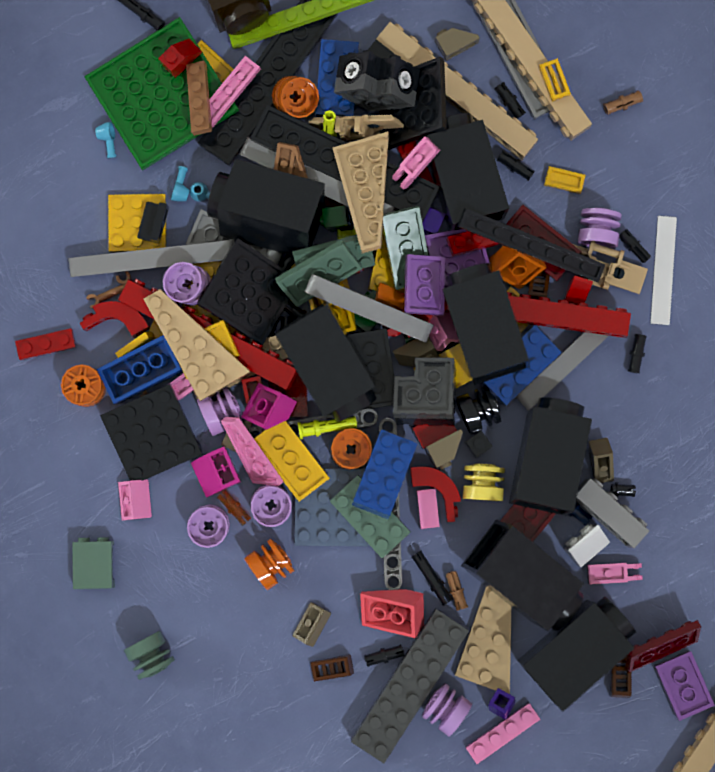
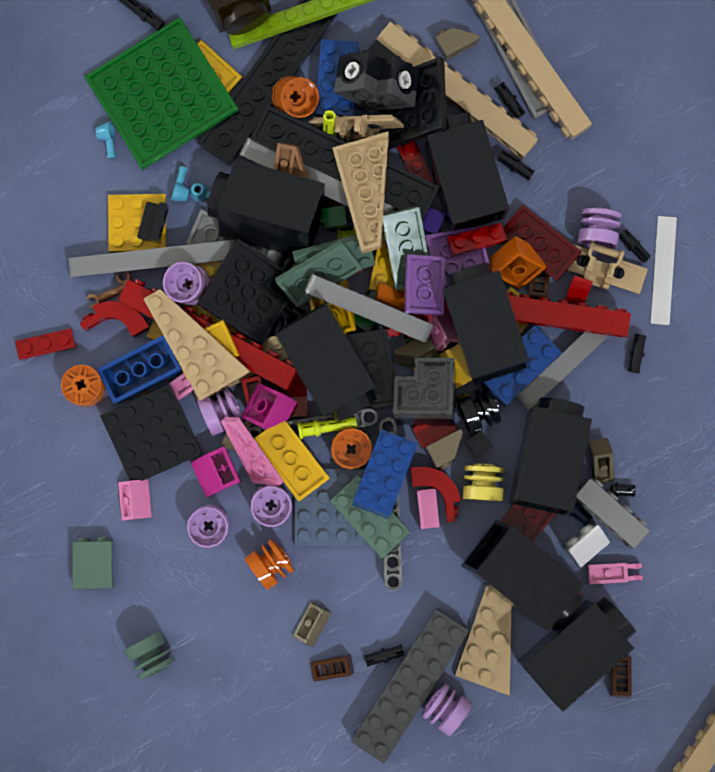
(141, 340): yellow tile -> none
(178, 56): red slope -> none
(199, 98): medium nougat plate -> none
(232, 88): bright pink plate -> none
(234, 507): clear orange pin -> none
(393, 611): coral slope -> none
(416, 161): bright pink hinge -> none
(432, 578): black pin -> none
(456, 590): medium nougat axle -> none
(501, 703): dark purple brick -> none
(502, 733): bright pink plate -> none
(531, 245): black plate -> none
(560, 95): yellow tile -> none
(564, 180): yellow tile -> none
(623, 102): medium nougat pin -> none
(660, 647): dark red plate -> none
(684, 685): medium lavender plate -> none

